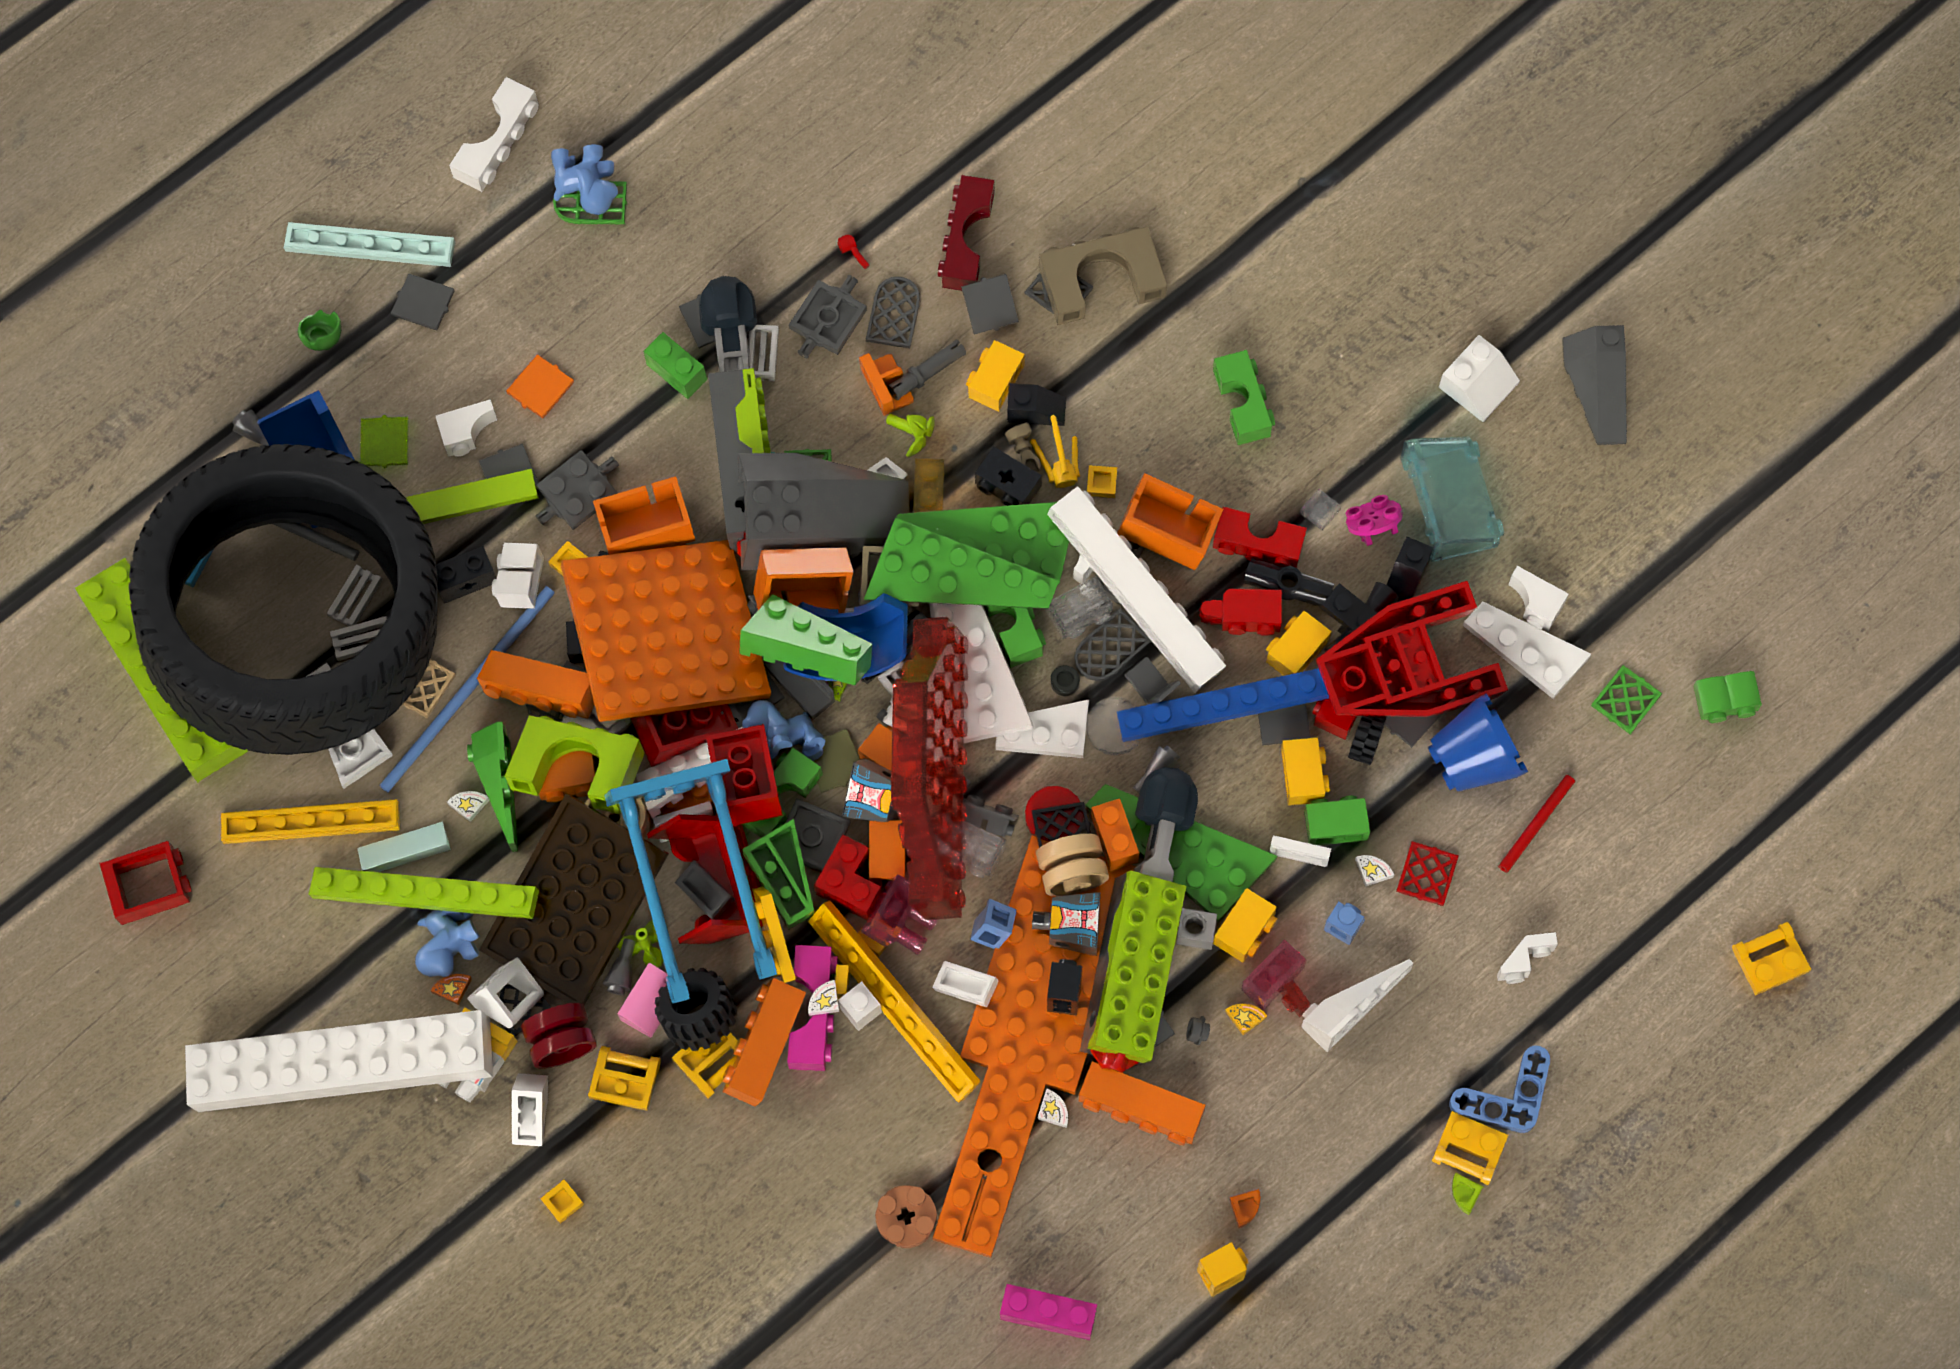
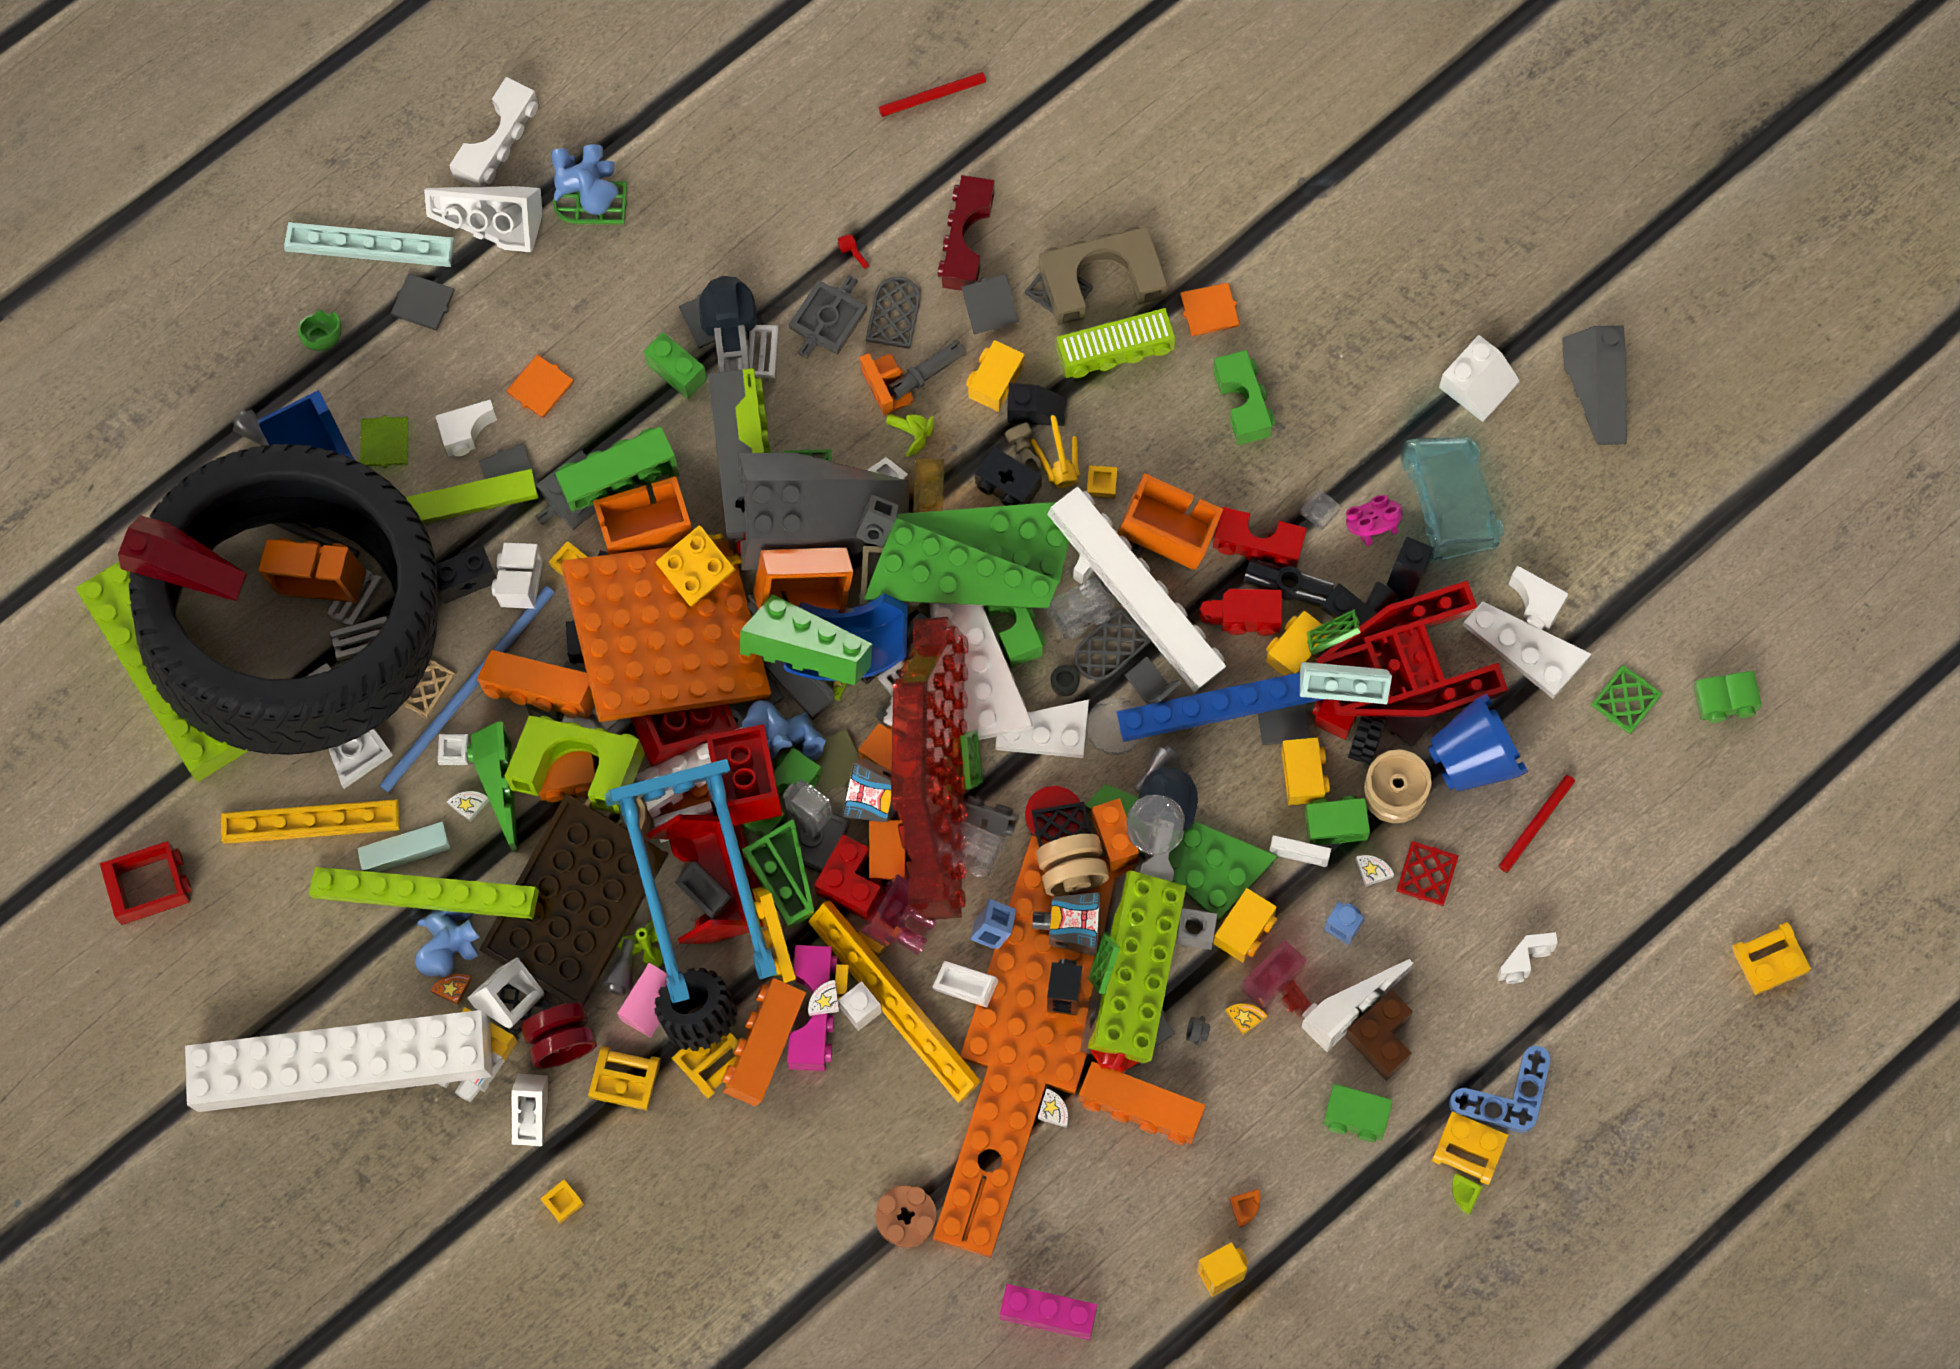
(172, 556): none -> dark red wedge
(312, 570): none -> orange piece
(453, 749): none -> white tile
(499, 214): none -> white wedge
(618, 468): none -> bright green wedge
(697, 564): none -> yellow plate
(807, 807): none -> clear brick
(877, 521): none -> dark grey brick
(932, 94): none -> red piece
(974, 777): none -> bright green window
(1101, 981): none -> bright green window
(1115, 343): none -> lime brick
(1155, 824): none -> clear tile
(1209, 309): none -> orange piece
(1324, 629): none -> bright green window
(1344, 683): none -> light aqua slope
(1357, 1113): none -> bright green brick
(1375, 1035): none -> reddish brown brick
(1398, 769): none -> tan wheel

